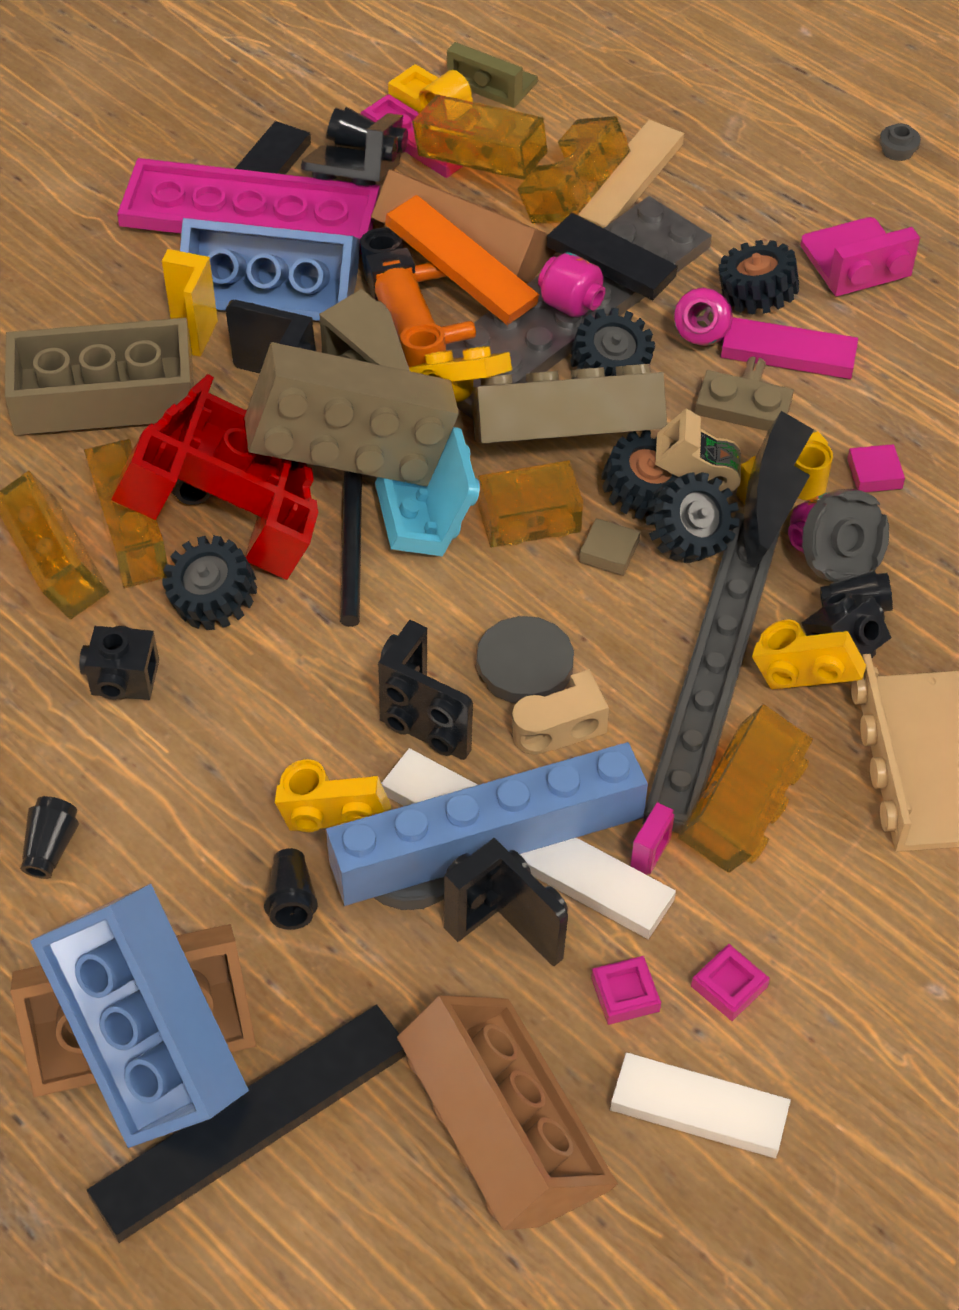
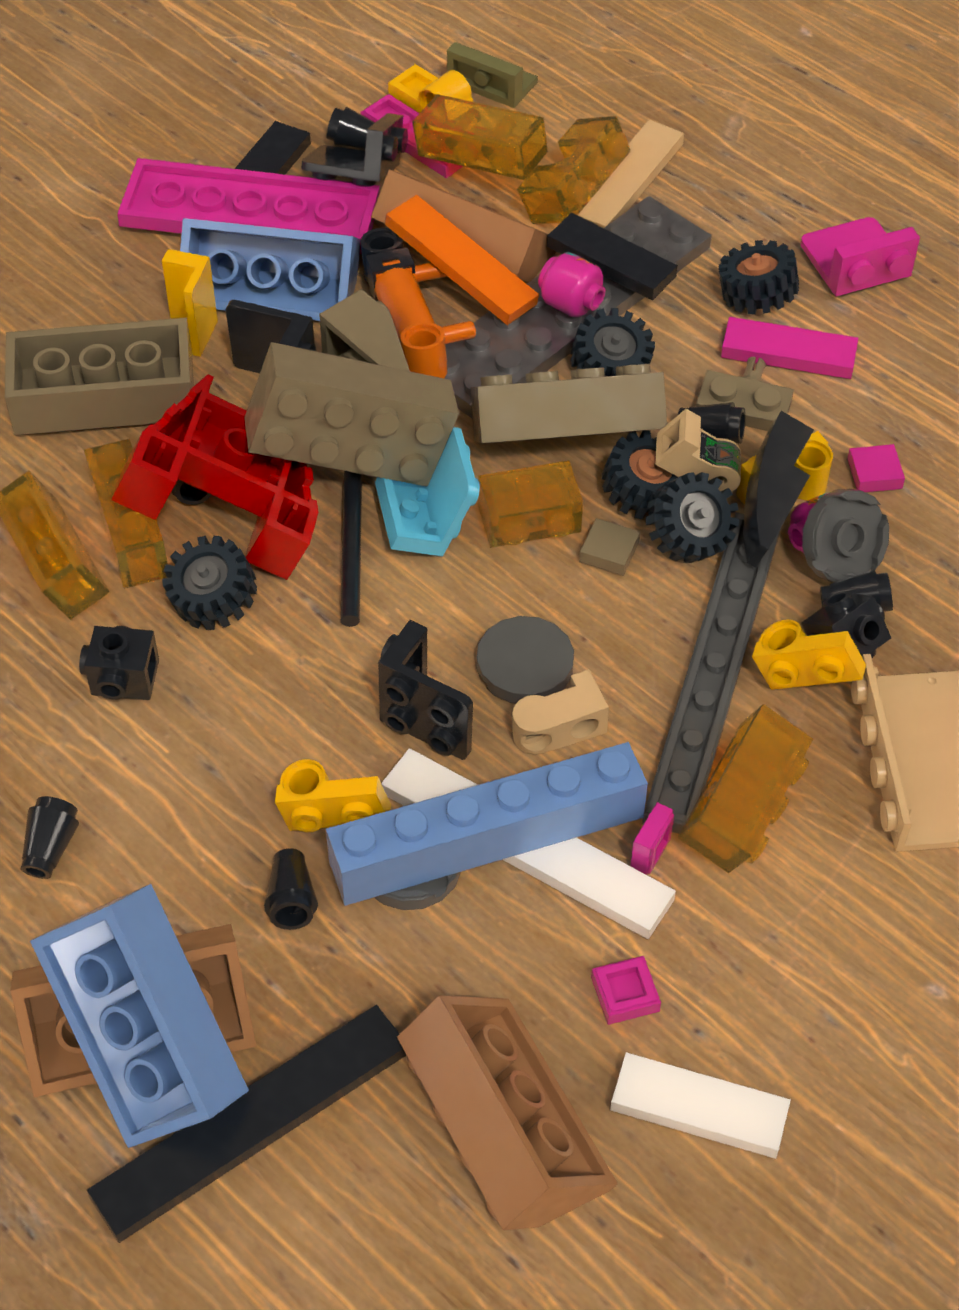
(474, 364): yellow plate -> none
(502, 883): black bracket -> none
(692, 305): dark pink head -> none
(721, 420): none -> black cone
(730, 982): dark pink tile -> none
(899, 141): dark grey plate -> none

